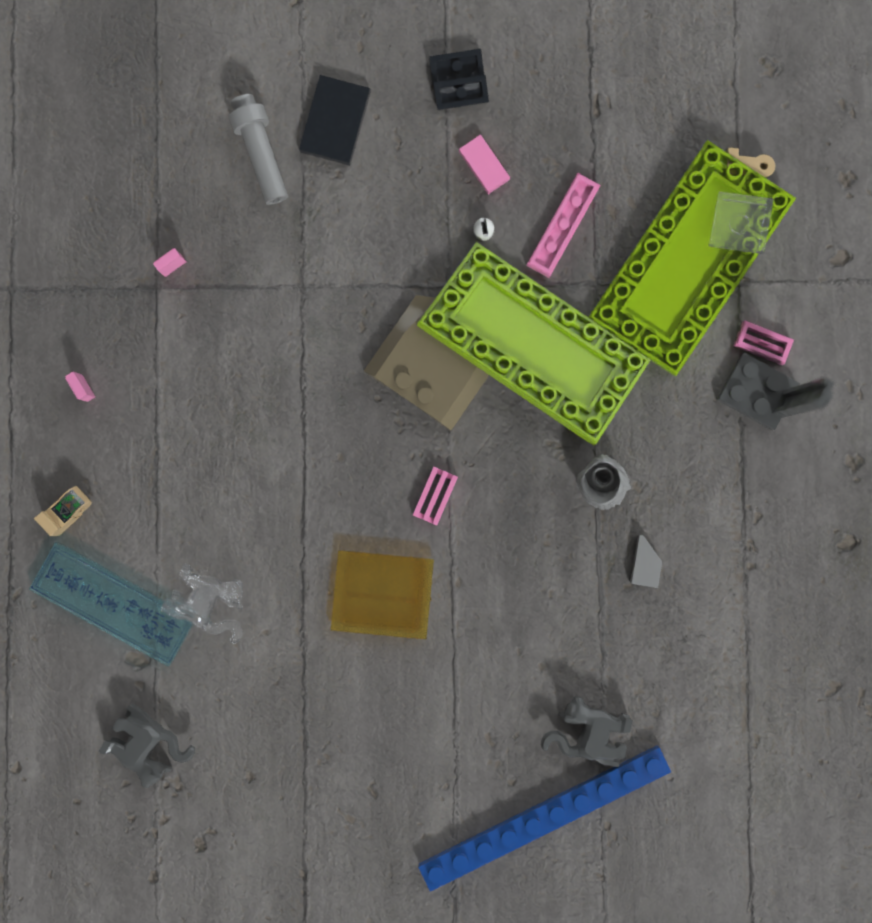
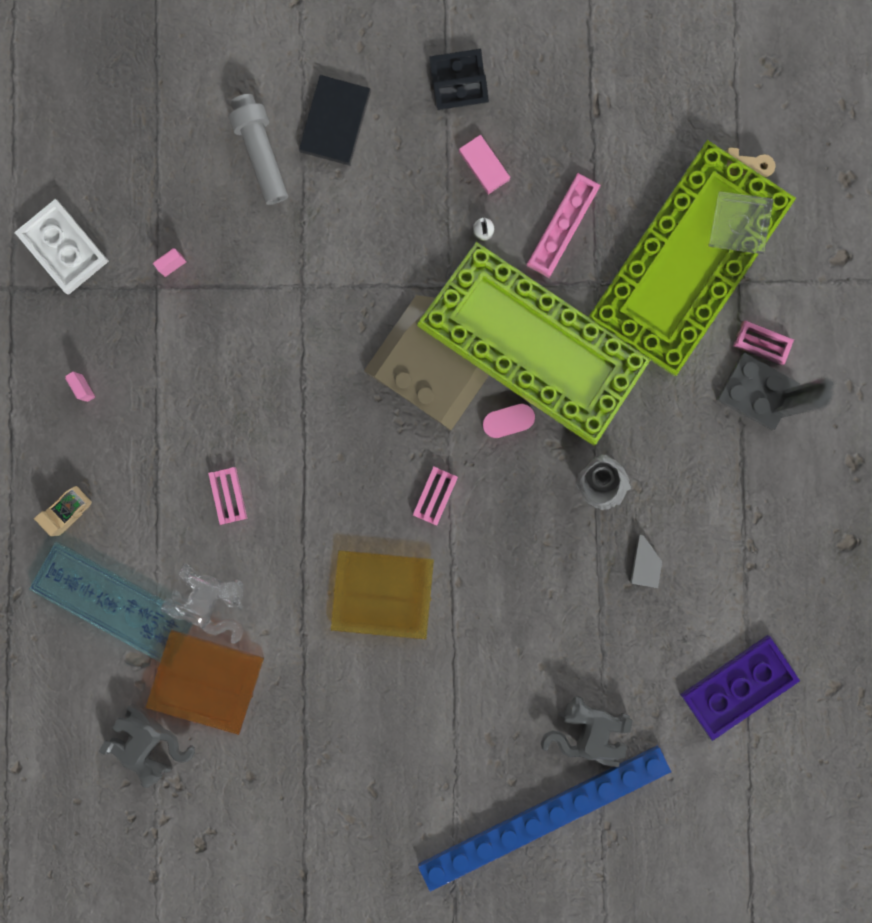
(61, 246): none -> white plate
(204, 682): none -> clear orange piece
(217, 496): none -> bright pink tile
(508, 421): none -> bright pink tile
(740, 687): none -> dark purple tile

